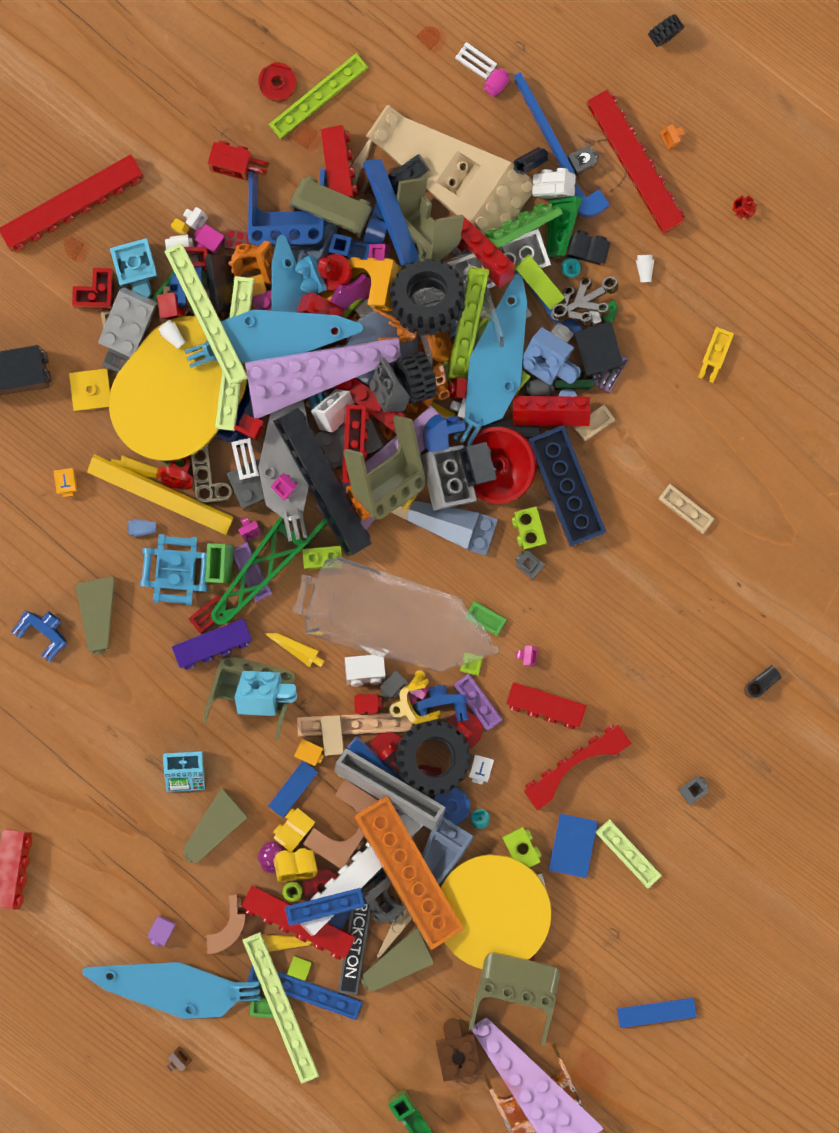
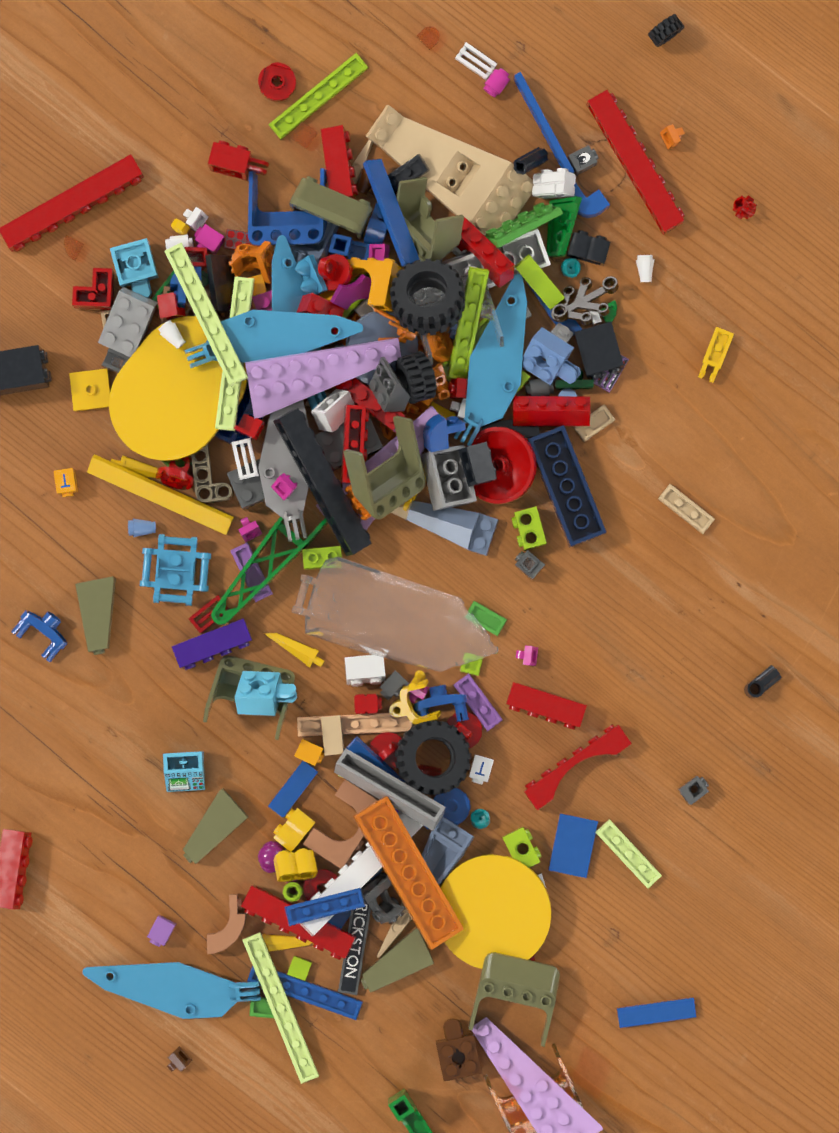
(219, 563): bright green brick -> none

